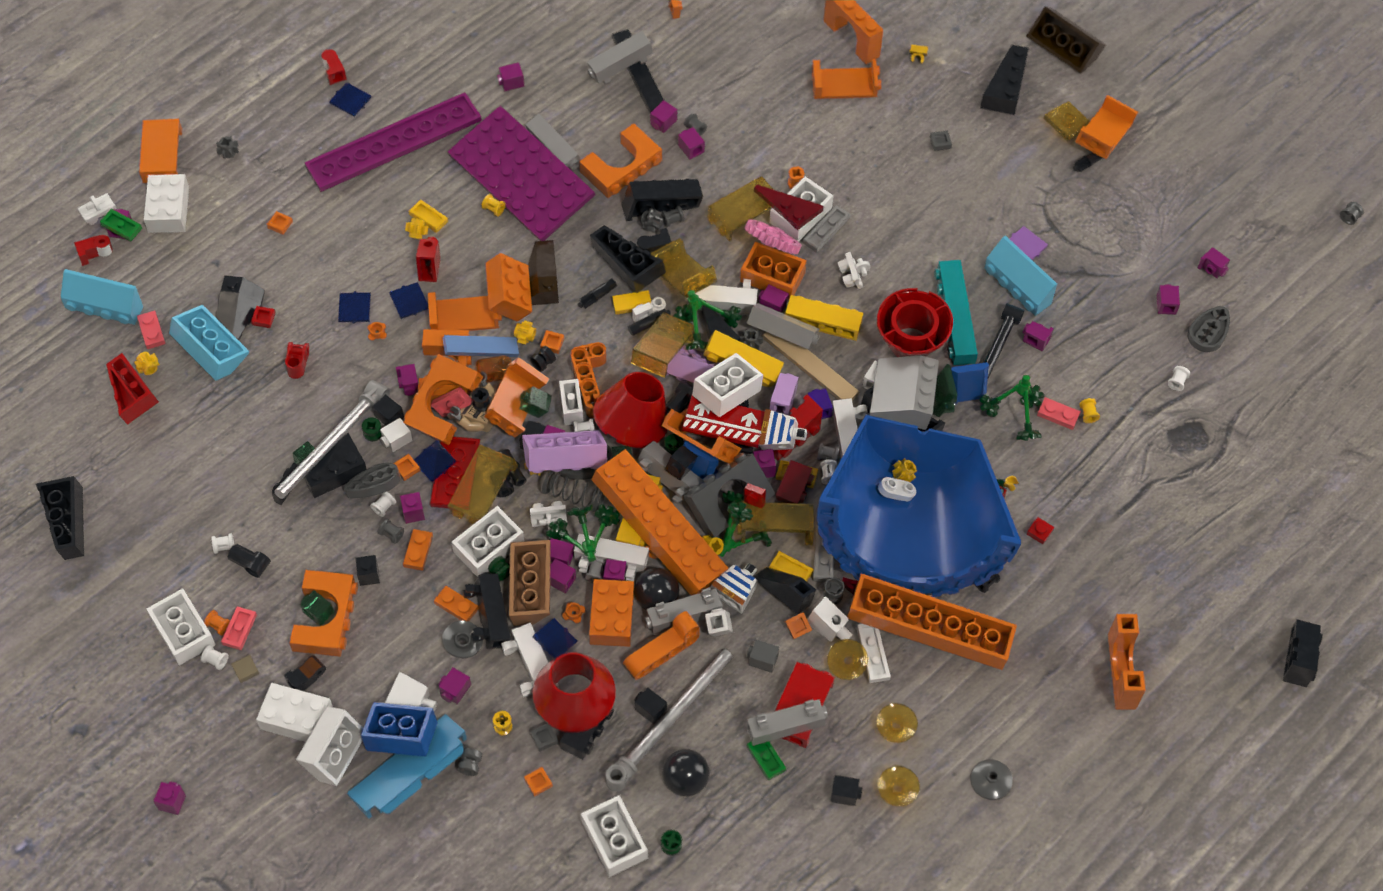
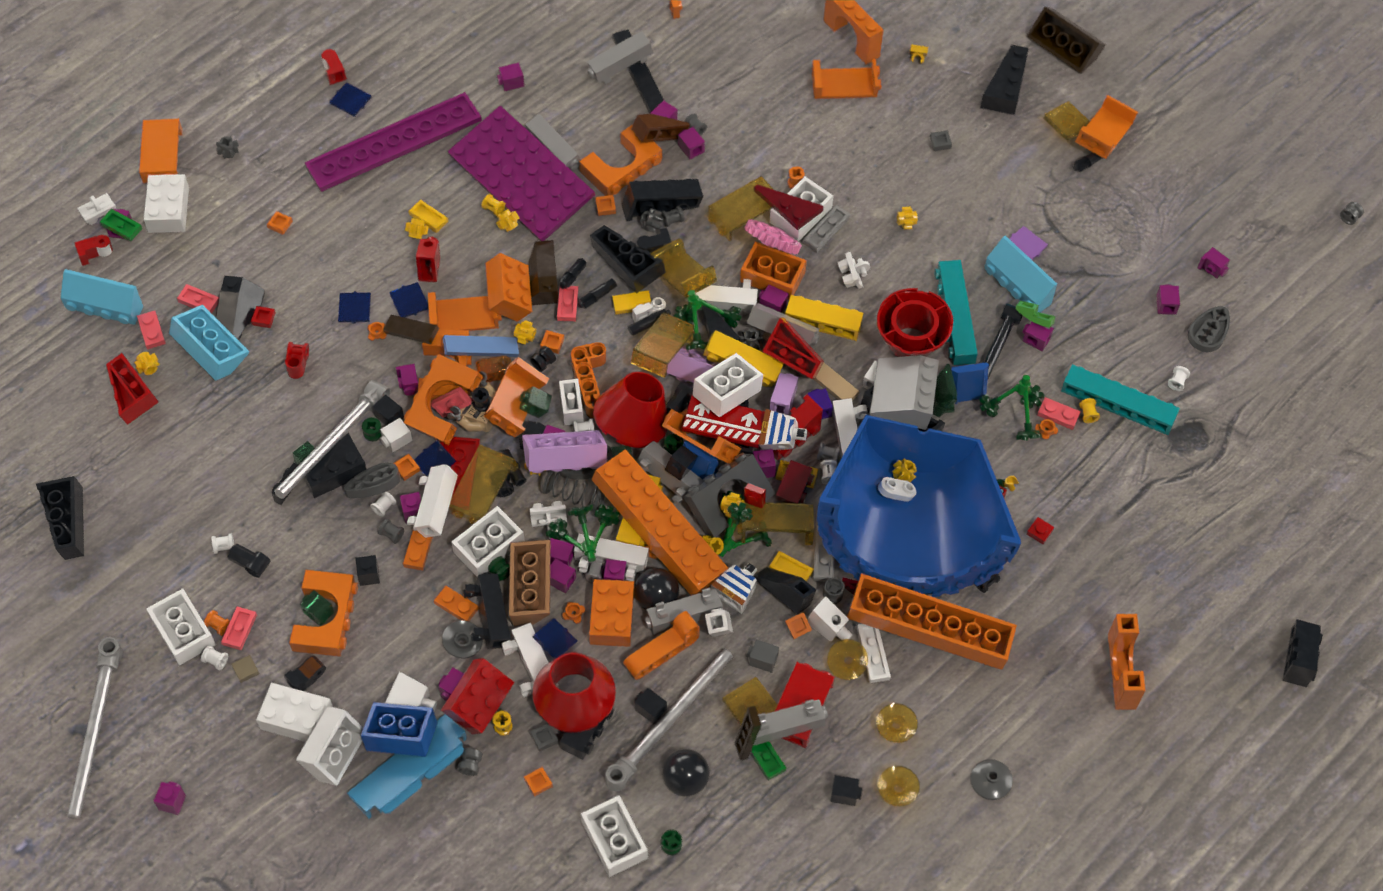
(106, 664): none -> flat silver piece
(195, 297): none -> coral plate
(411, 329): none -> dark brown tile
(435, 501): none -> white brick
(477, 696): none -> red brick
(507, 220): none -> yellow gear
(567, 304): none -> coral plate
(571, 275): none -> black piece
(605, 205): none -> orange plate
(657, 128): none -> reddish brown slope
(727, 500): none -> yellow gear
(747, 733): none -> dark brown tile
(749, 695): none -> clear yellow plate
(791, 349): none -> red wedge
(907, 218): none -> yellow gear
(1031, 312): none -> bright green slope
(1050, 425): none -> orange plate
(1120, 399): none -> teal brick

